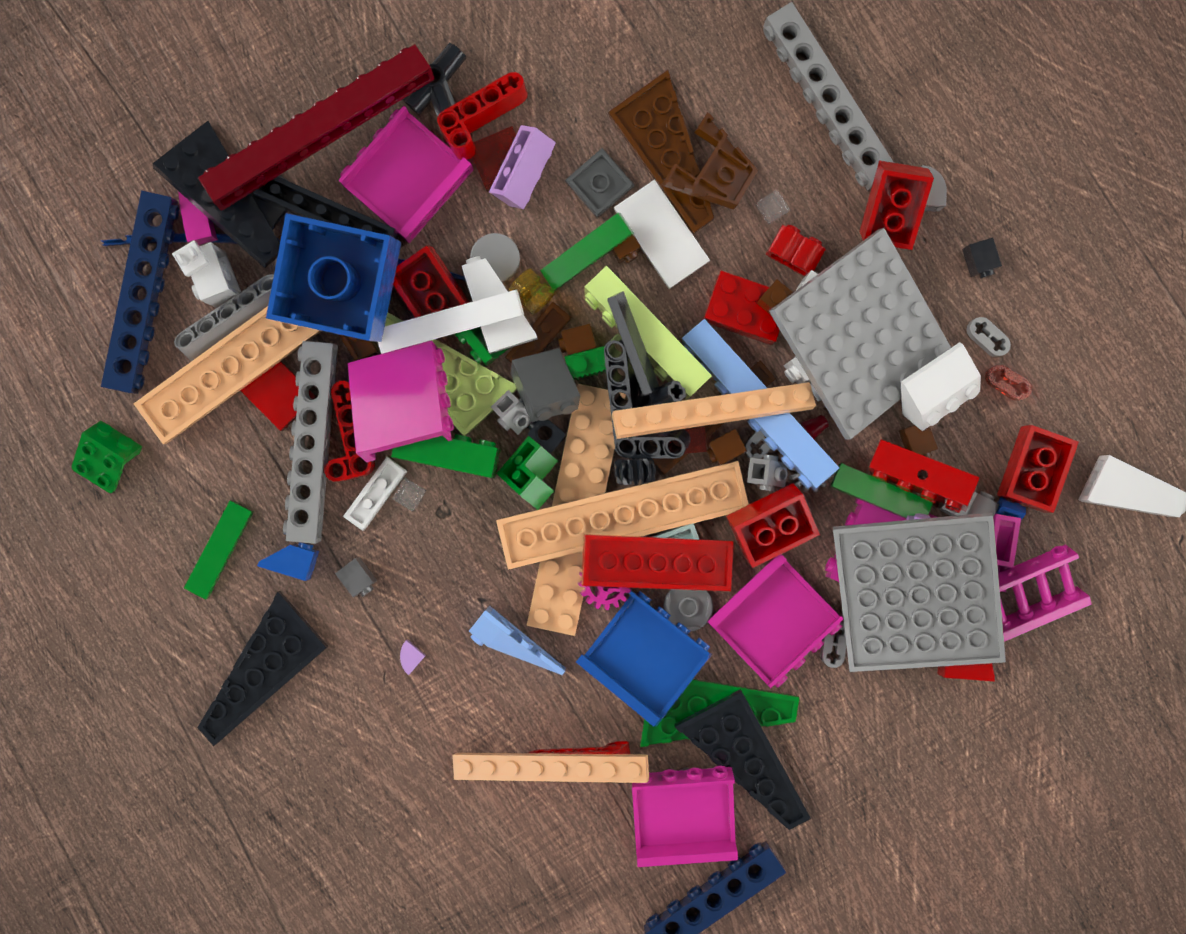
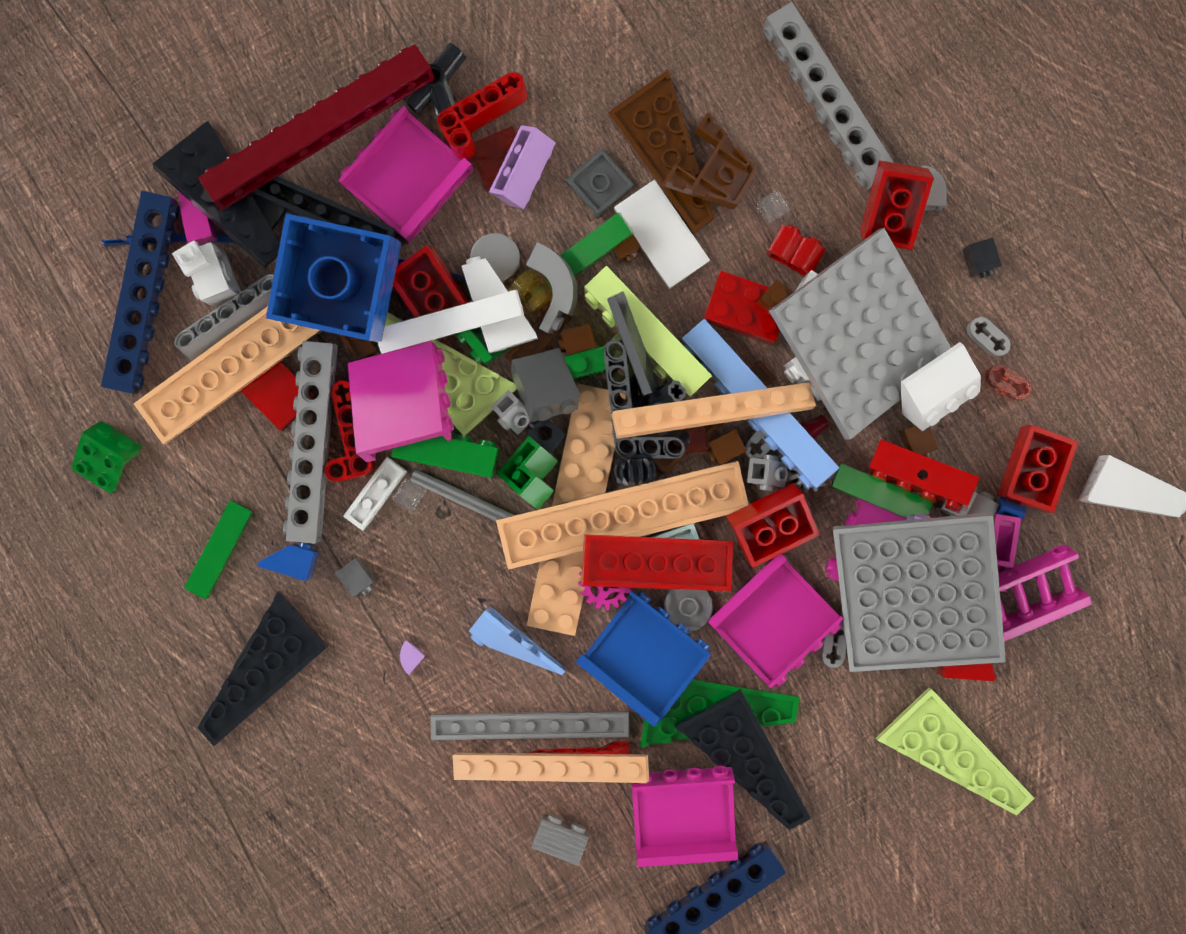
(458, 496): none -> light grey axle
(529, 725): none -> light grey tile
(560, 838): none -> light grey brick
(562, 282): none -> light grey arch
(943, 743): none -> yellowish green wing

